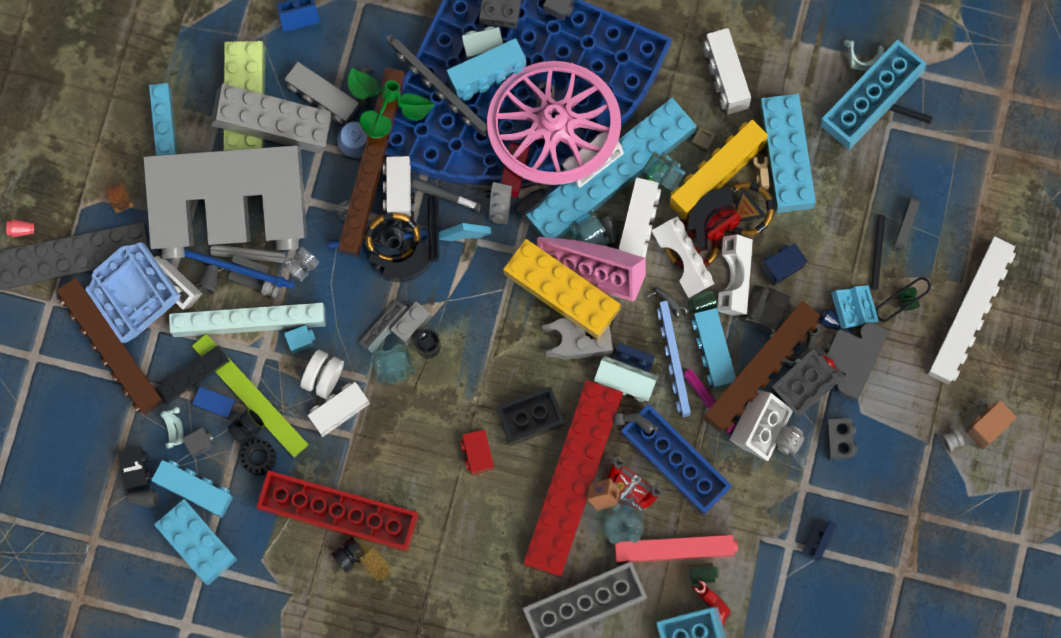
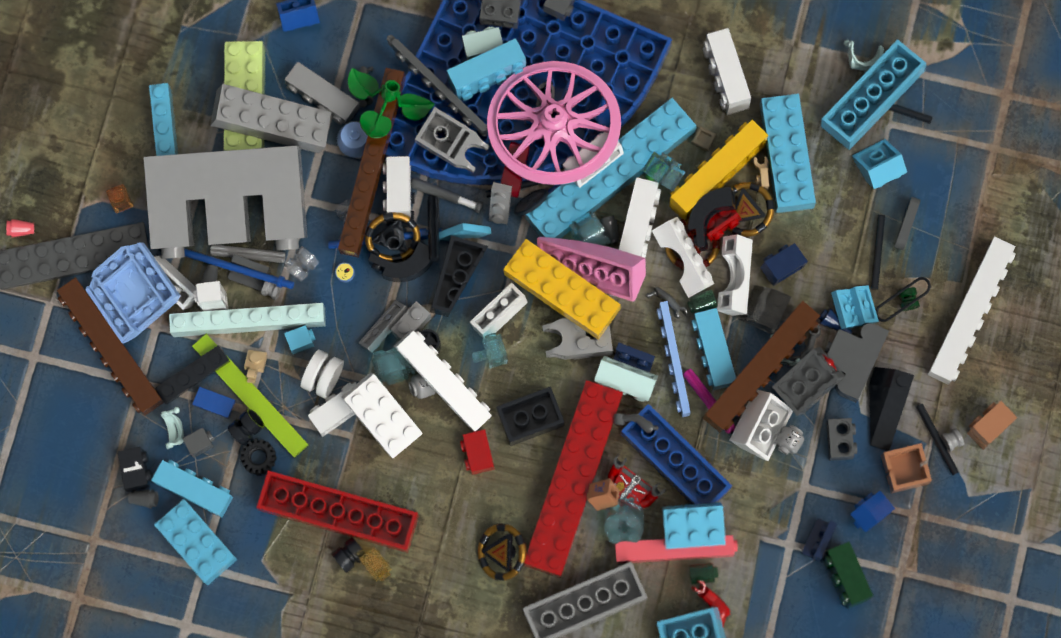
(211, 296): none -> white brick
(254, 363): none -> tan plate
(345, 272): none -> light yellow tile
(381, 415): none -> white brick
(420, 388): none -> light grey head
(442, 380): none -> white brick
(454, 145): none -> light grey brick
(458, 267): none -> black wedge
(493, 351): none -> clear light blue brick
(499, 311): none -> white brick
(502, 552): none -> piece
(693, 525): none -> medium azure brick
(847, 575): none -> dark green brick
(871, 510): none -> blue brick
(880, 163): none -> medium azure slope
(887, 400): none -> black wedge
(905, 468): none -> nougat piece
(937, 439): none -> black bar

